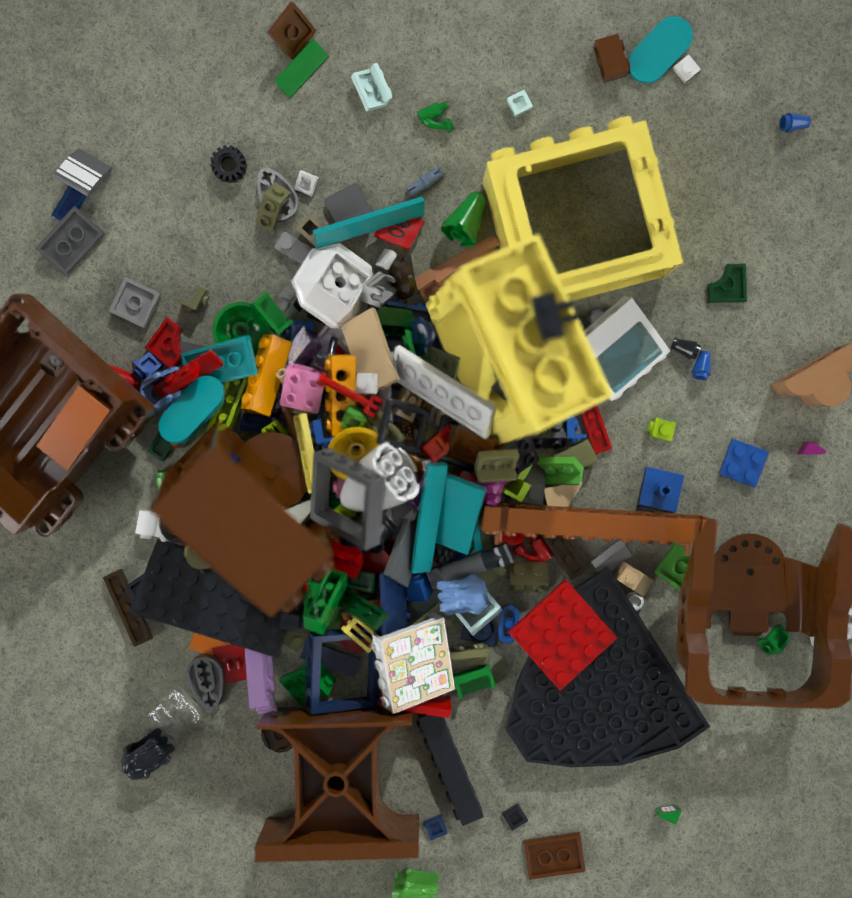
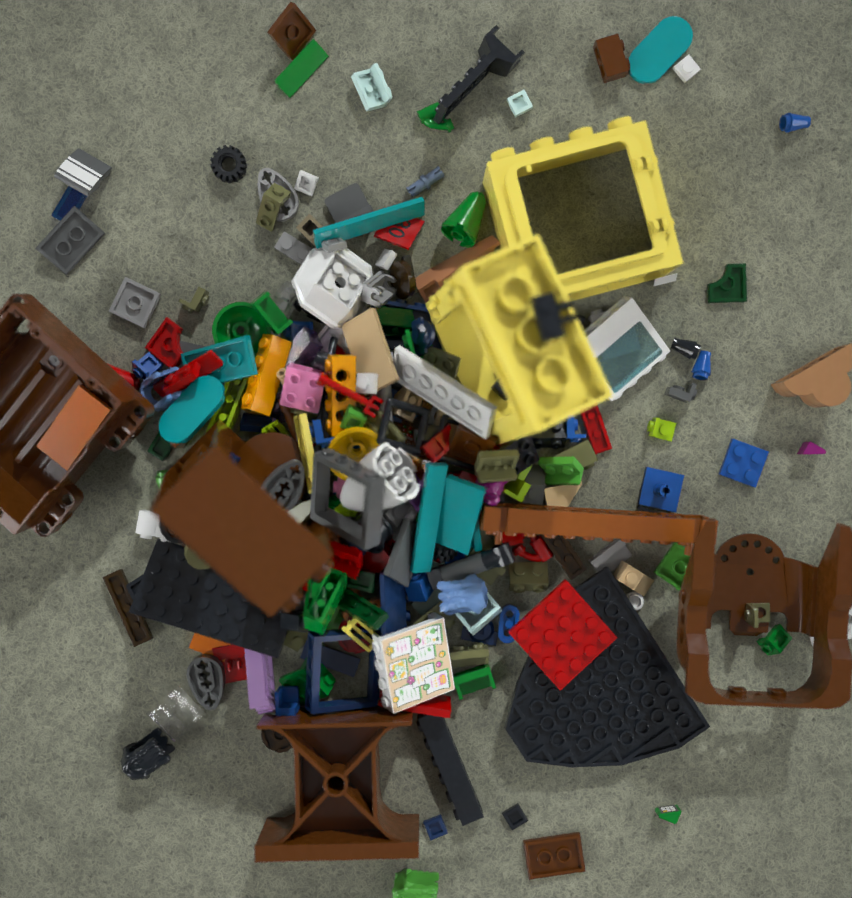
(287, 701): none -> blue panel
(295, 483): none -> dark grey piece
(334, 244): none -> light grey tile
(493, 58): none -> black hinge
(666, 279): none -> white sticker
(678, 392): none -> dark grey bracket
(751, 613): none -> olive bracket

